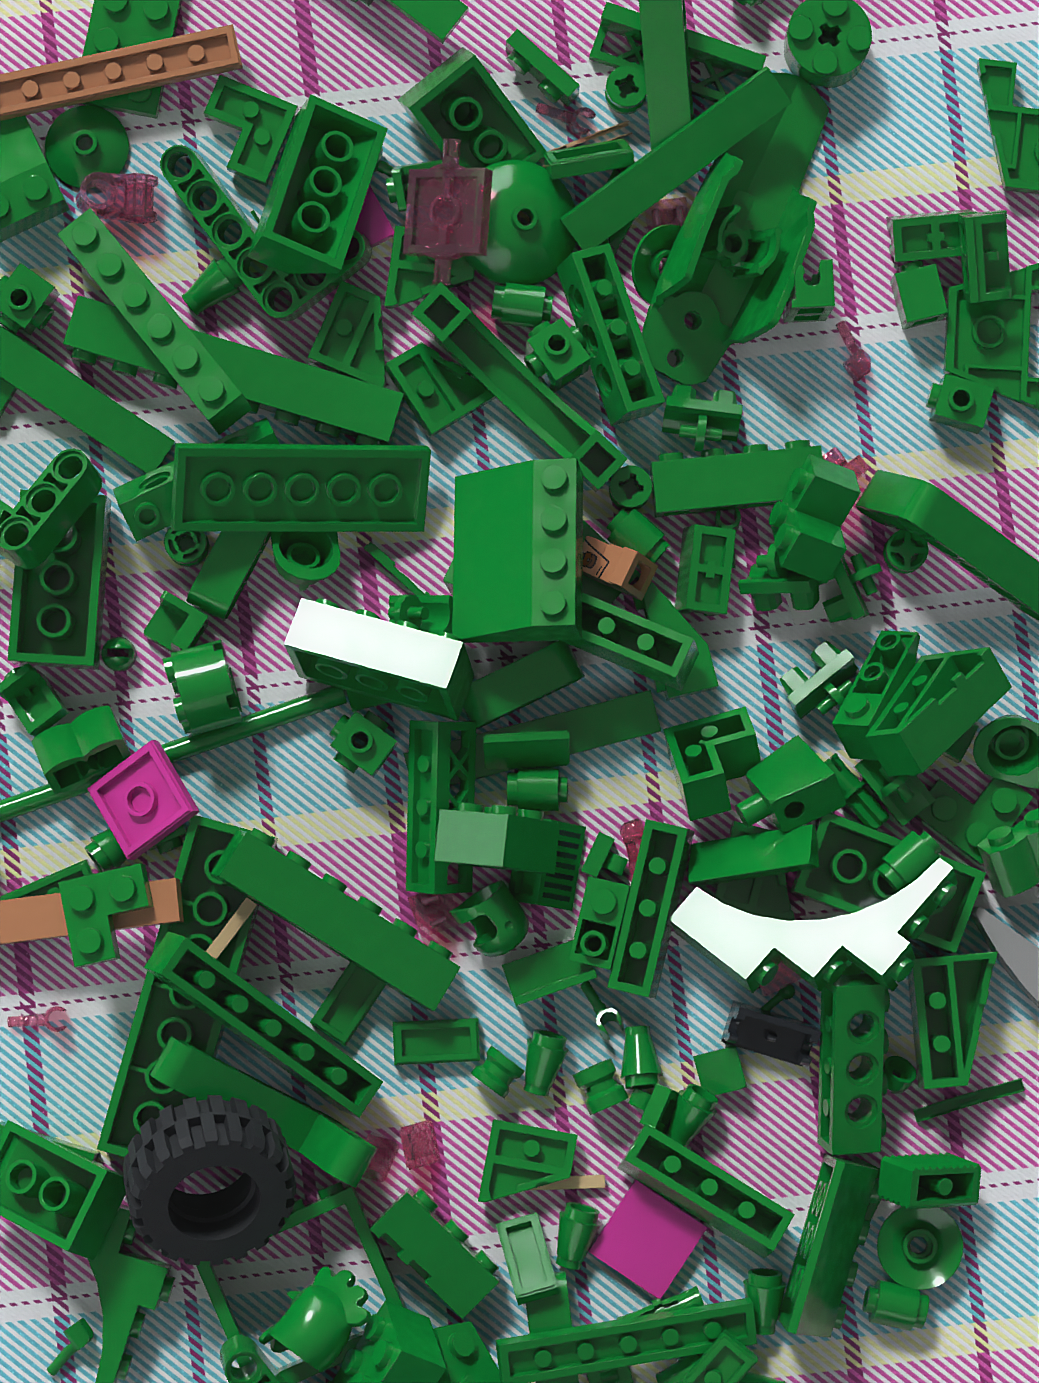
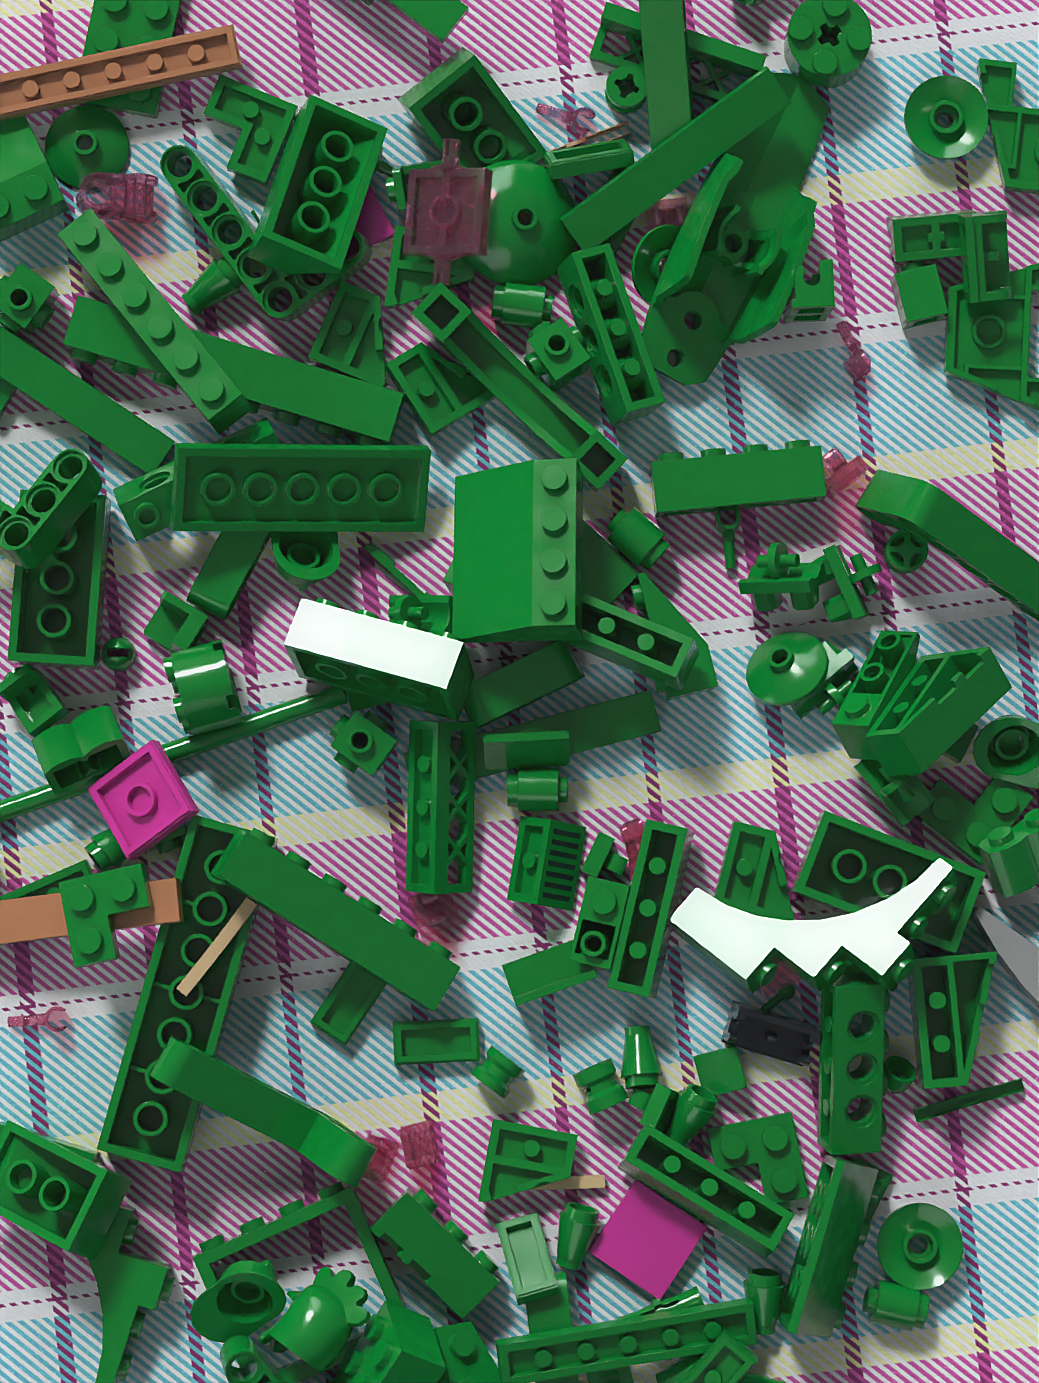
(78, 1335): green hand -> none
(189, 550): green wheel -> none
(219, 1222): black tyre -> none
(239, 1302): none -> green piece
(263, 1024): green brick -> none
(496, 918): green helmet -> none
(497, 838): green brick -> none
(543, 1060): green cone -> none
(553, 80): green plate -> none
(603, 1013): green hand -> none
(615, 566): nougat leg -> none
(629, 495): green wheel -> none
(702, 418): green hips -> none
(705, 570): green hinge -> none
(708, 755): green brick -> none
(753, 856): green slope -> none
(771, 1145): none -> green plate
(790, 788): green torso -> none
(795, 677): none -> green dish
(811, 518): green brick -> none
(856, 795): green axle -> none
(909, 860): green brick -> none
(929, 1181): green brick -> none
(952, 98): none -> green dish
(960, 403): green brick -> none

